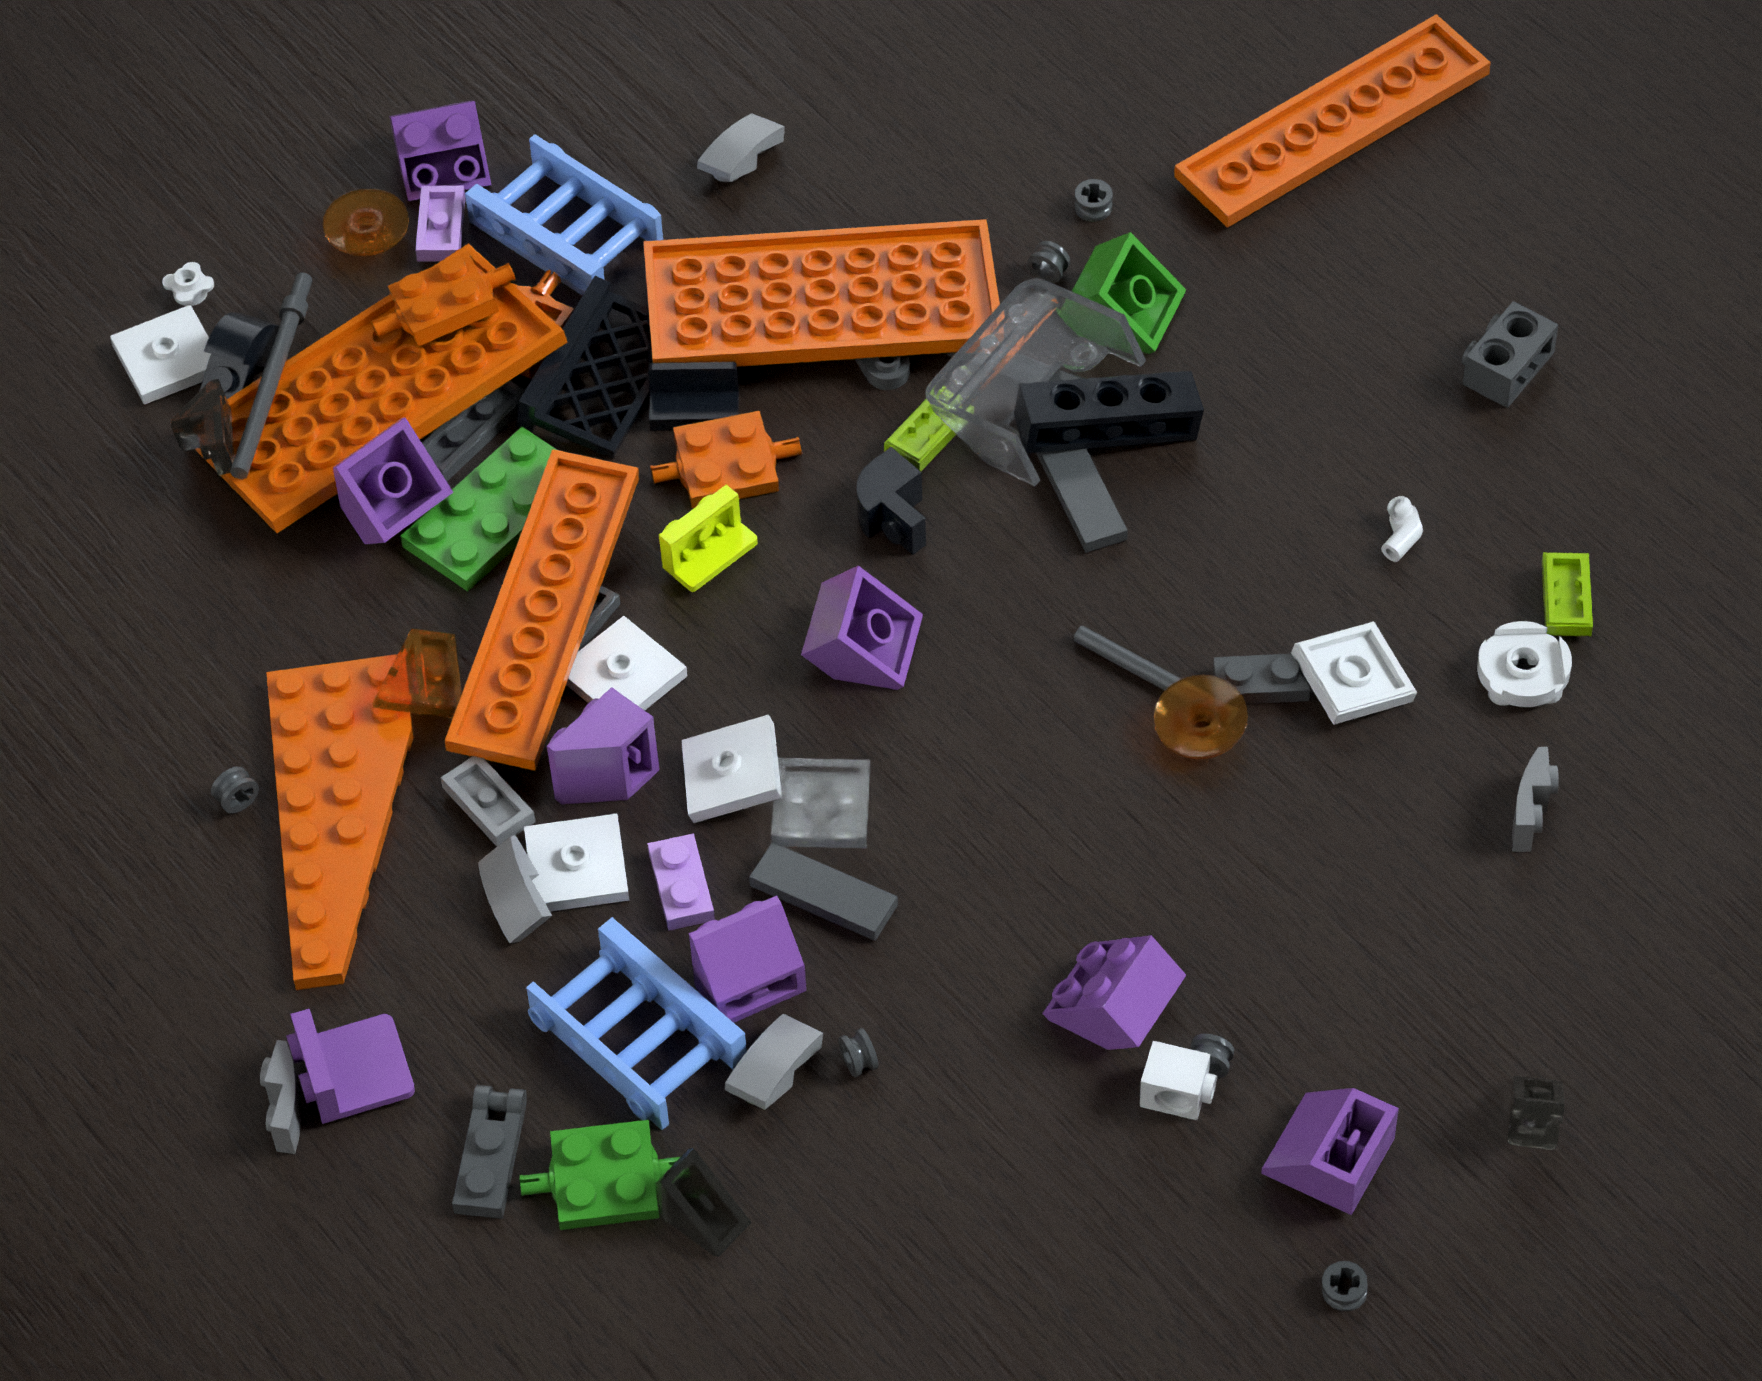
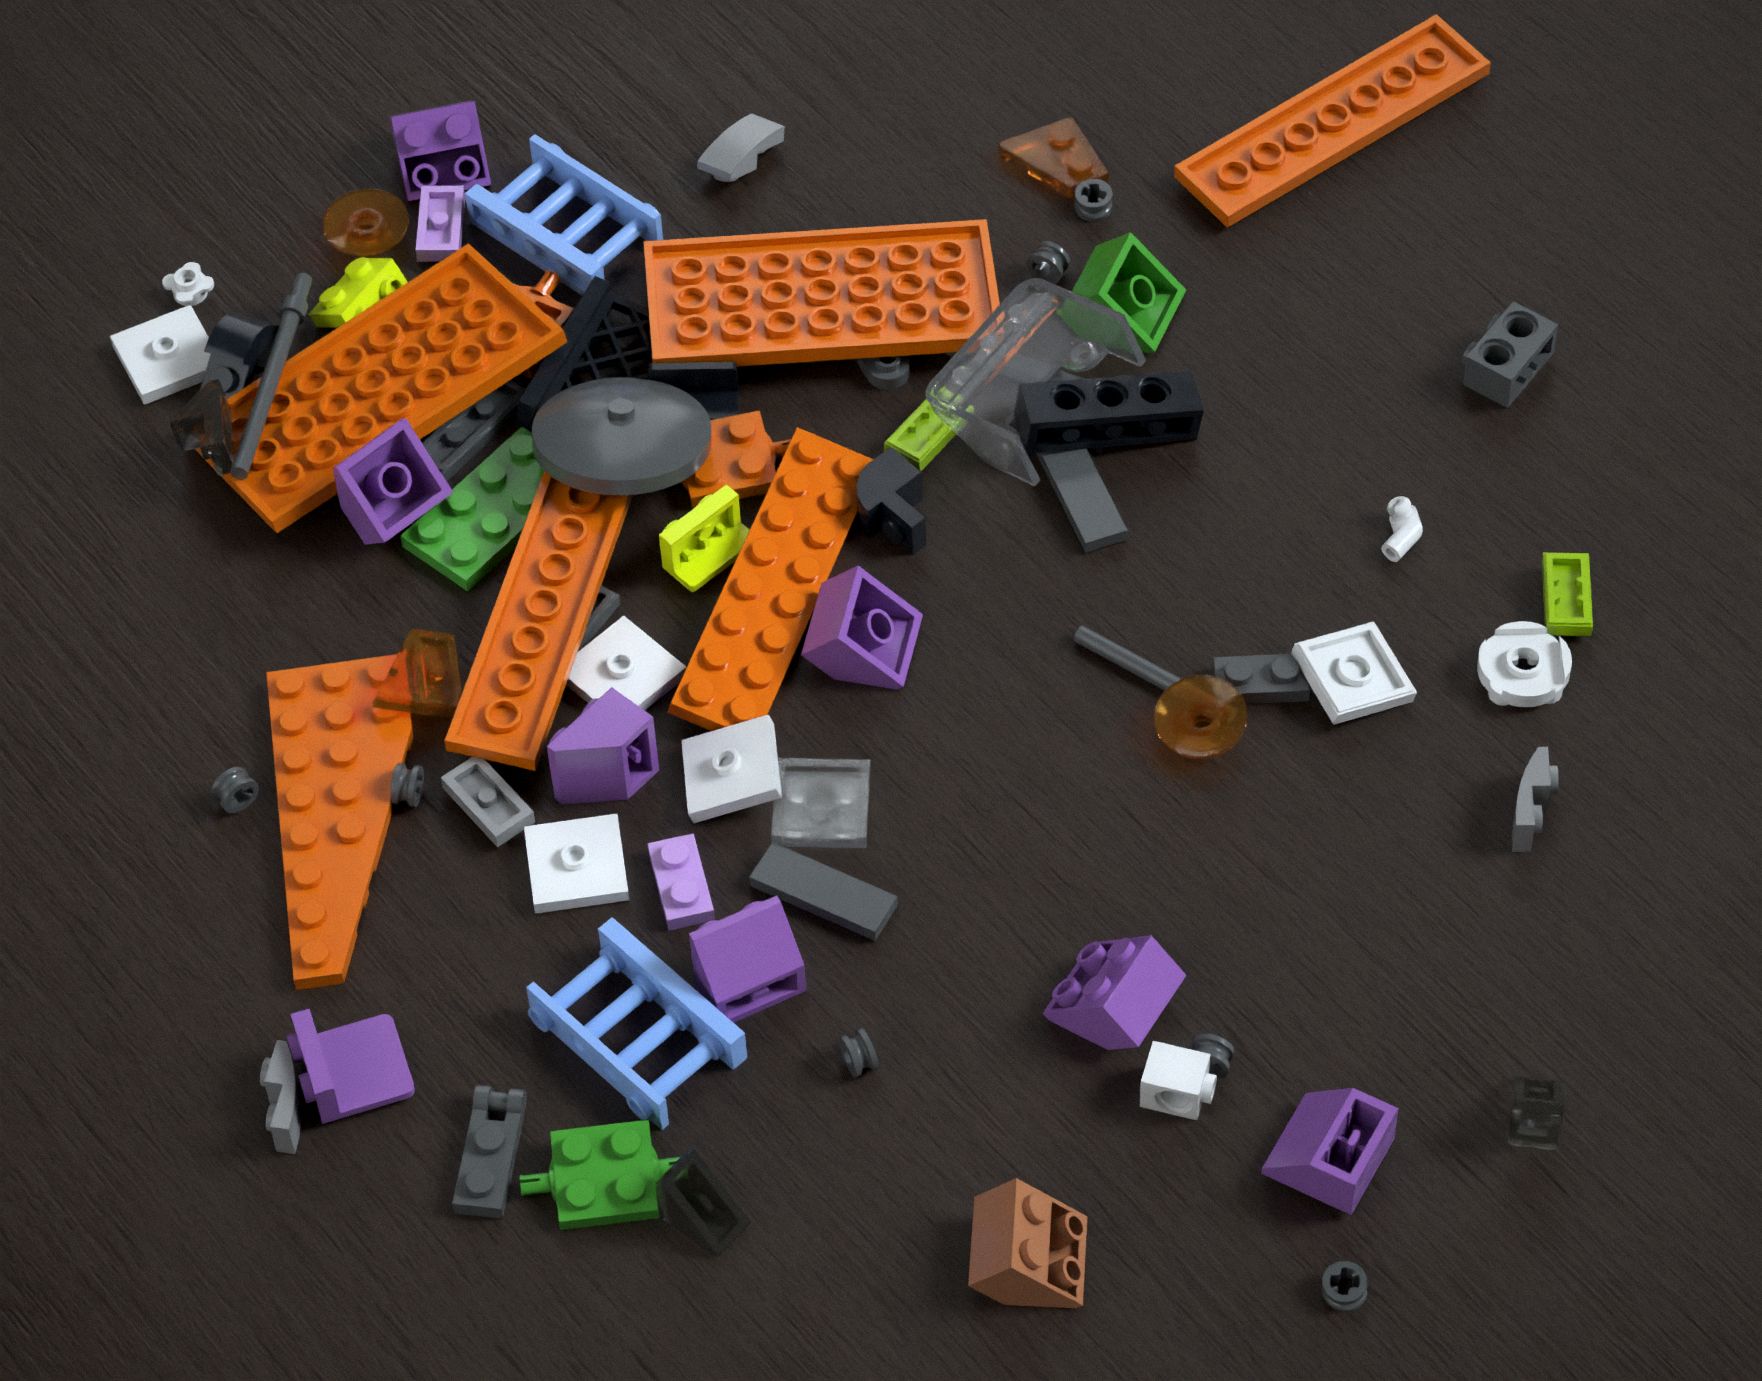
(361, 287): none -> neon yellow bracket
(407, 785): none -> dark grey bush
(443, 299): orange plate -> none
(510, 890): light grey slope -> none
(621, 436): none -> dark grey dish
(770, 1062): light grey slope -> none
(772, 586): none -> orange plate
(1027, 1248): none -> nougat slope
(1056, 155): none -> clear orange wing

